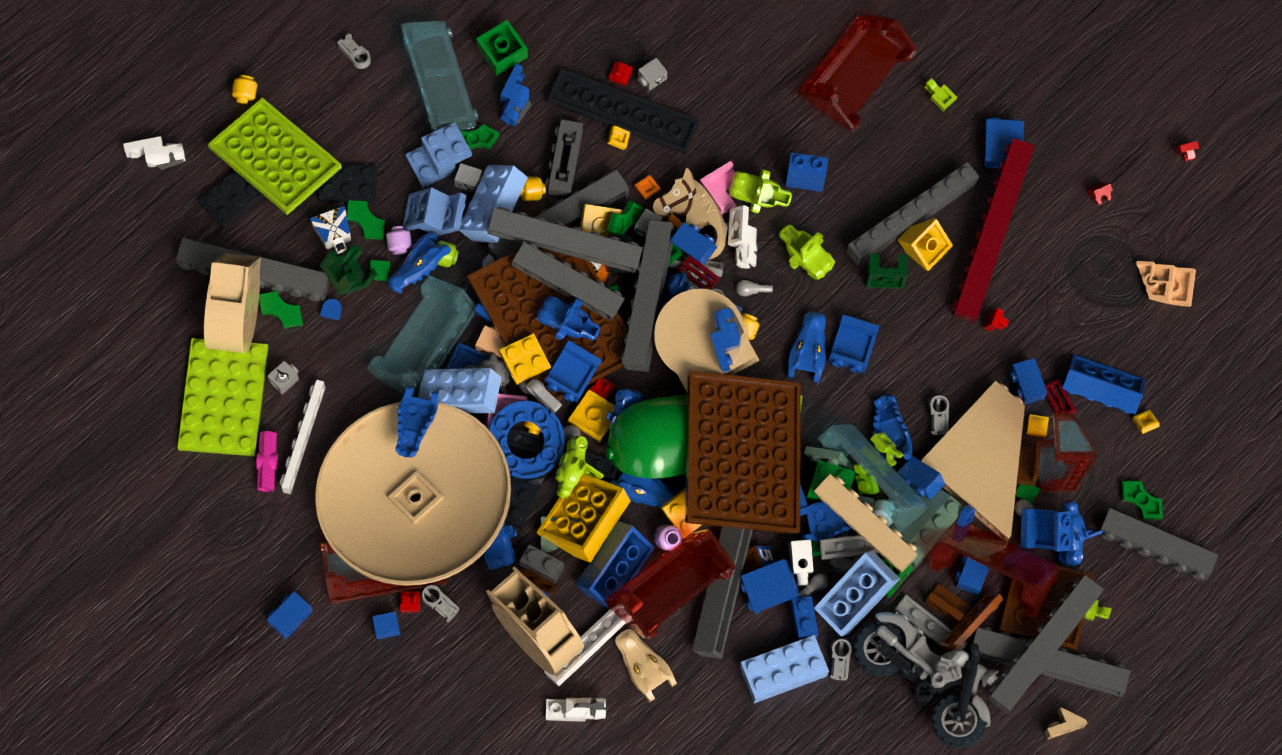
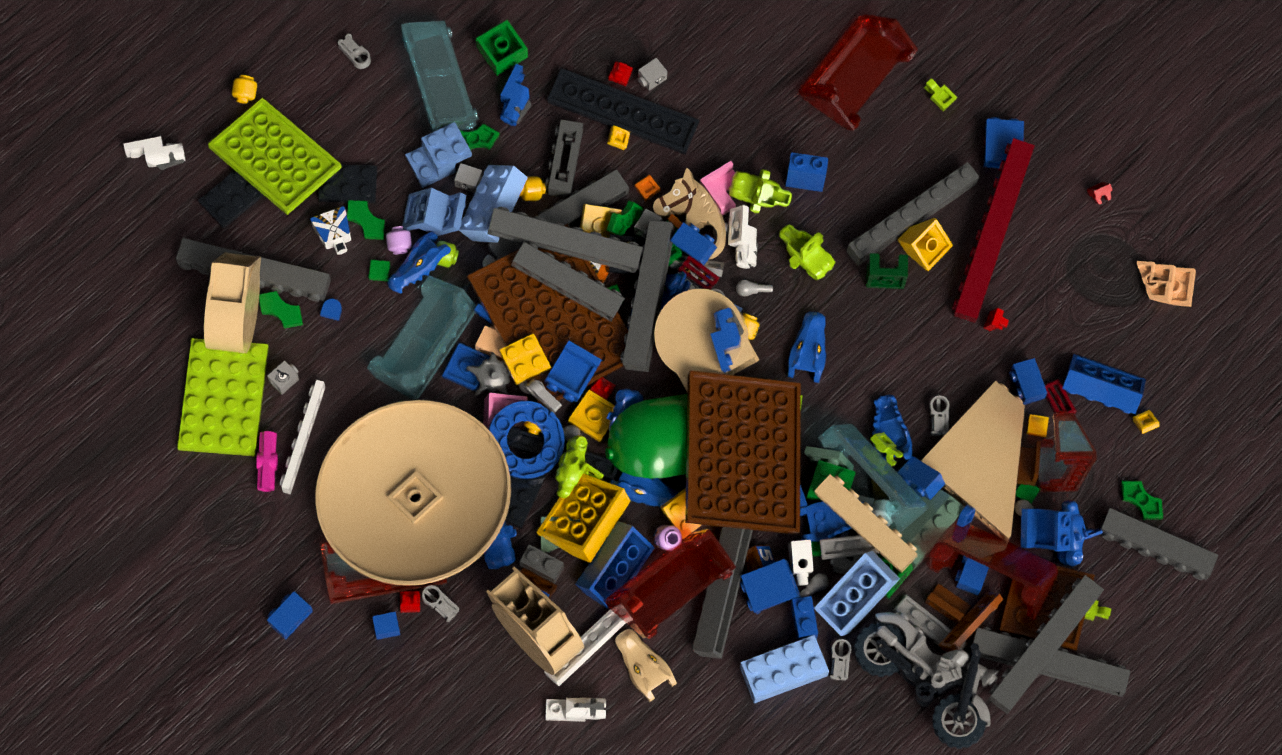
(346, 272): dark green panel -> none
(414, 419): blue animal -> none
(466, 389): light blue brick -> none
(567, 319): blue piece -> none
(853, 344): blue panel -> none
(865, 483): lime plate -> none
(1069, 723): tan slope -> none
(1187, 150): red tile -> none

